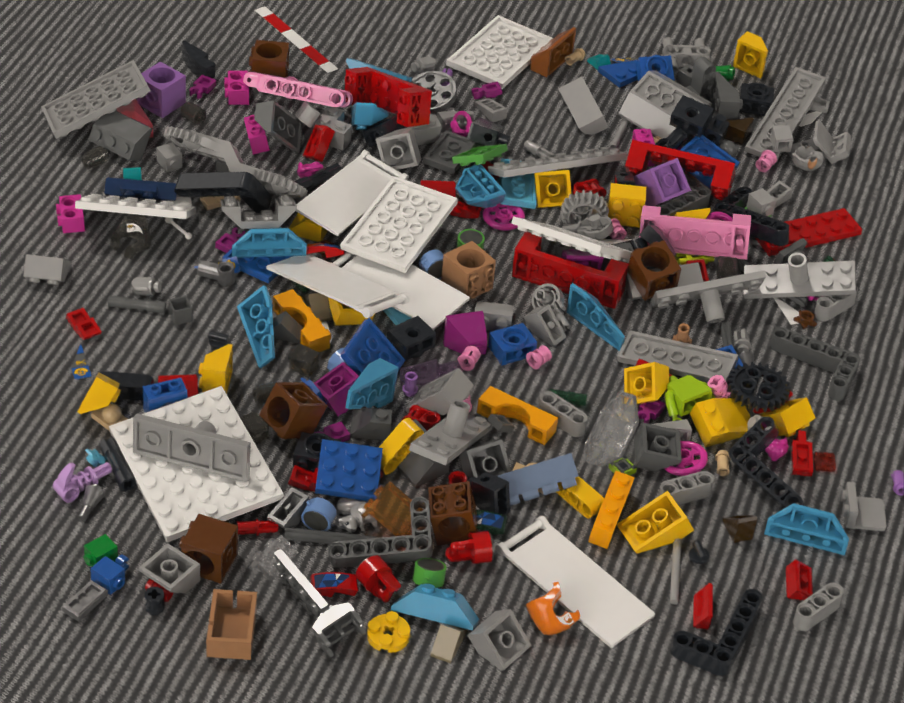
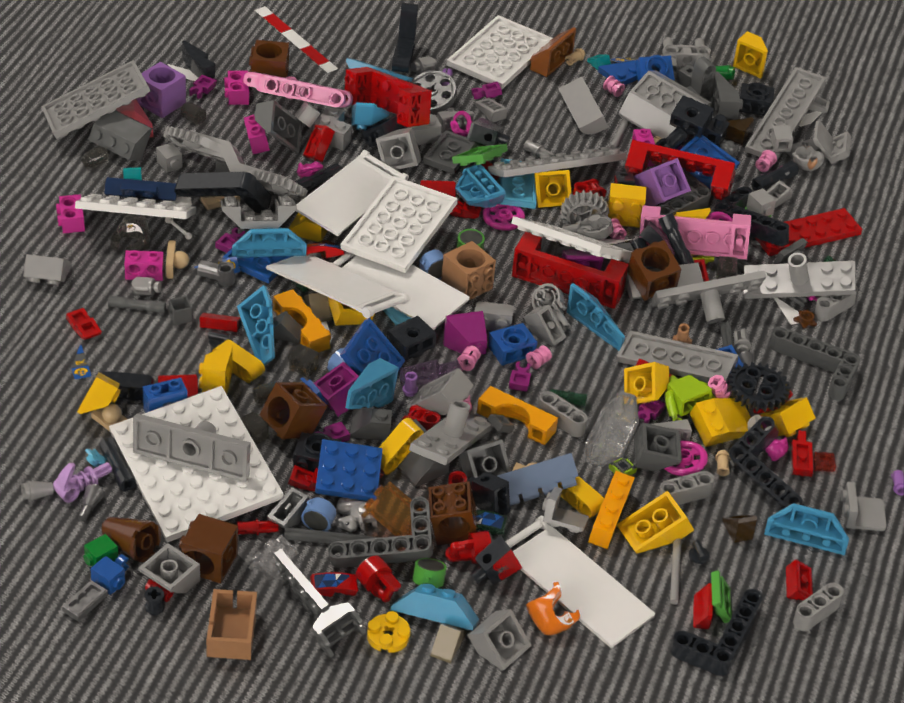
(34, 489): none -> light grey cone
(133, 536): none -> reddish brown cone
(144, 264): none -> dark pink brick
(175, 259): none -> tan tile
(189, 75): none -> white sticker
(219, 322): none -> red slope
(244, 363): none -> yellow beam
(406, 40): none -> black beam
(496, 562): none -> black torso
(520, 378): none -> magenta plate
(558, 517): none -> light grey bracket
(613, 86): none -> bright pink bush
(671, 229): none -> black axle
(721, 597): none -> bright green plate
(782, 173): none -> black axle

